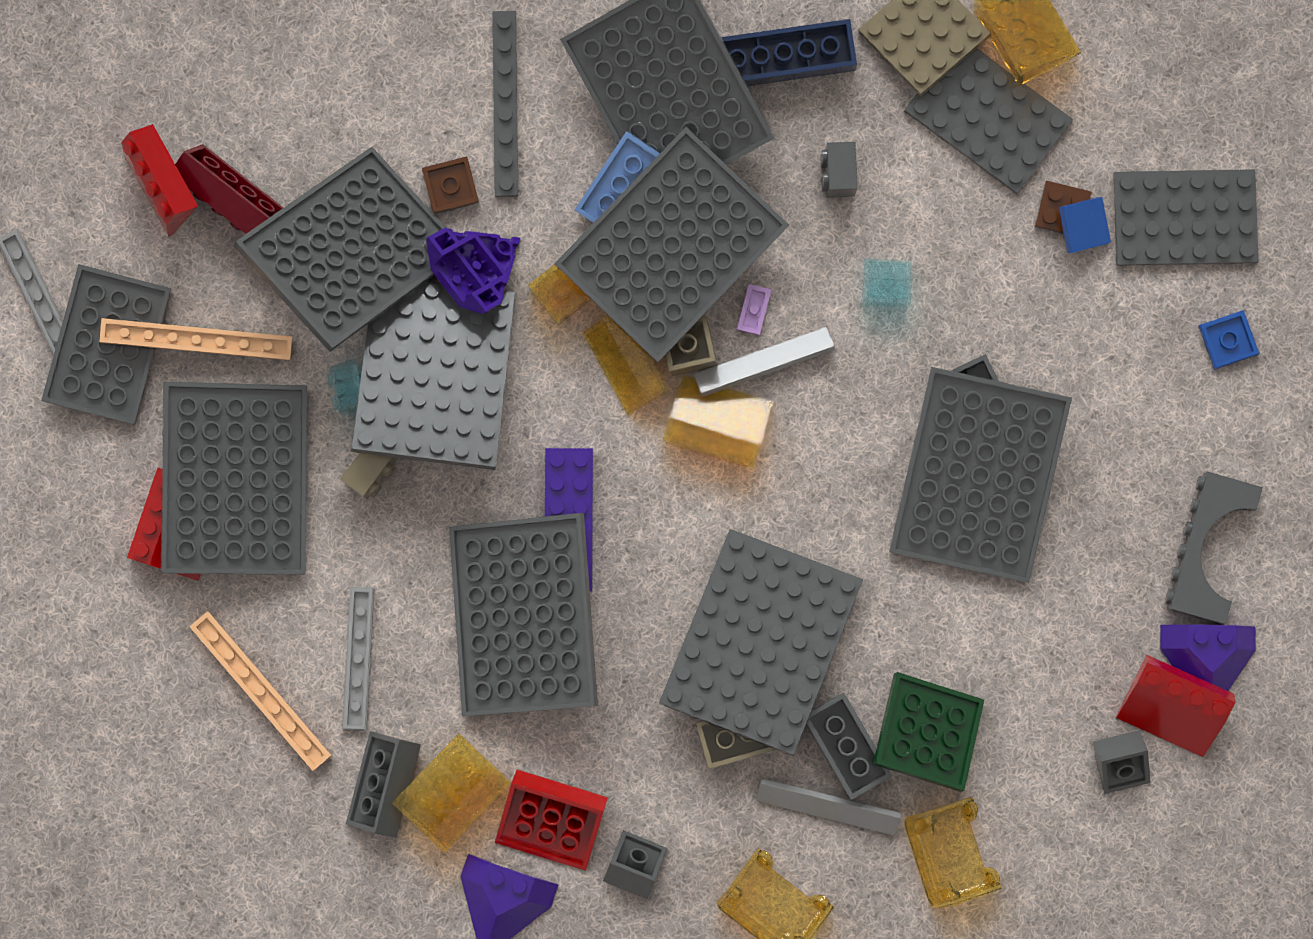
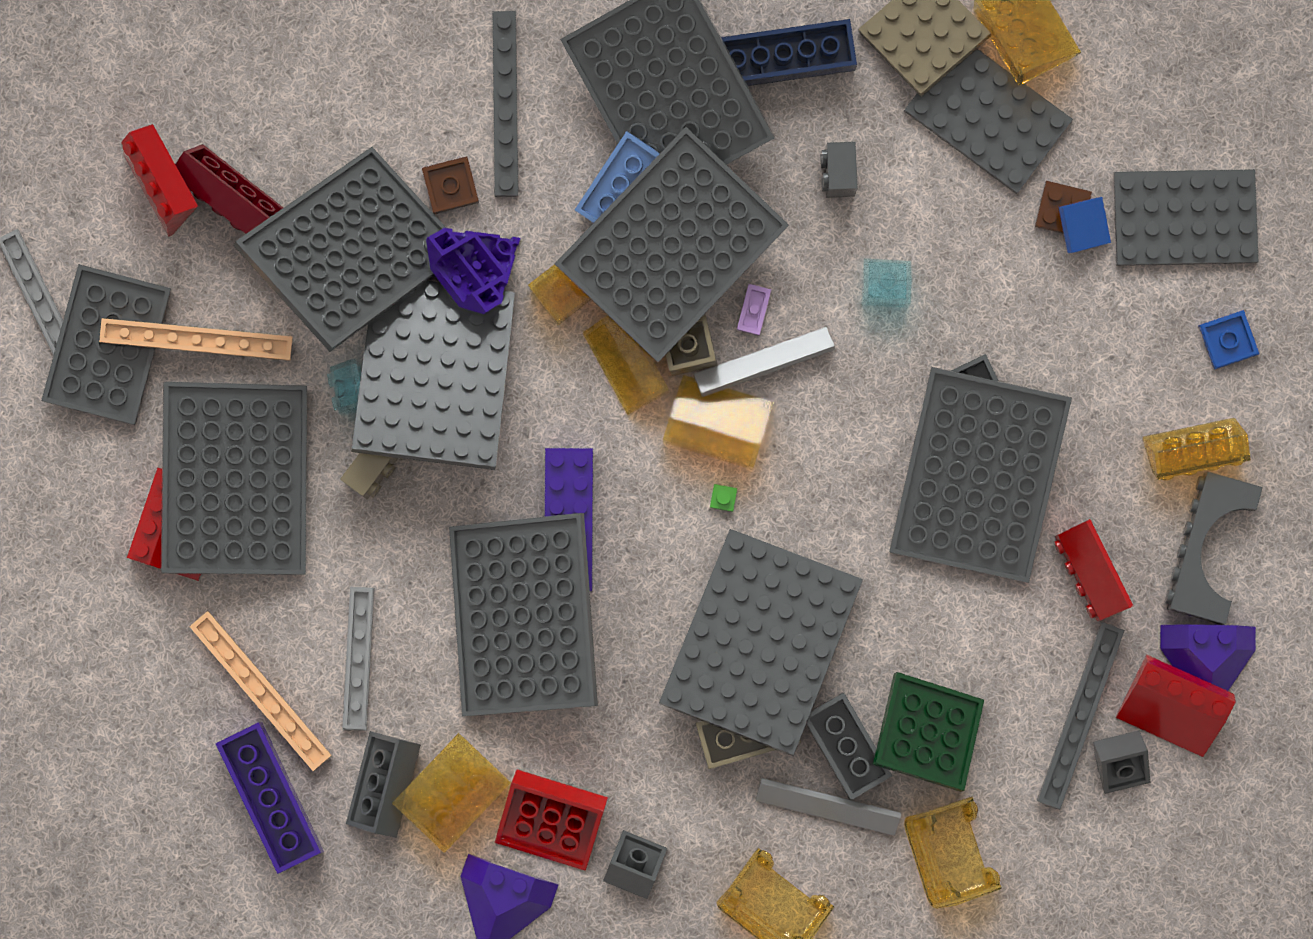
(269, 797): none -> dark purple brick
(723, 497): none -> bright green plate
(1080, 715): none -> dark grey plate
(1093, 571): none -> red slope
(1197, 449): none -> clear yellow slope

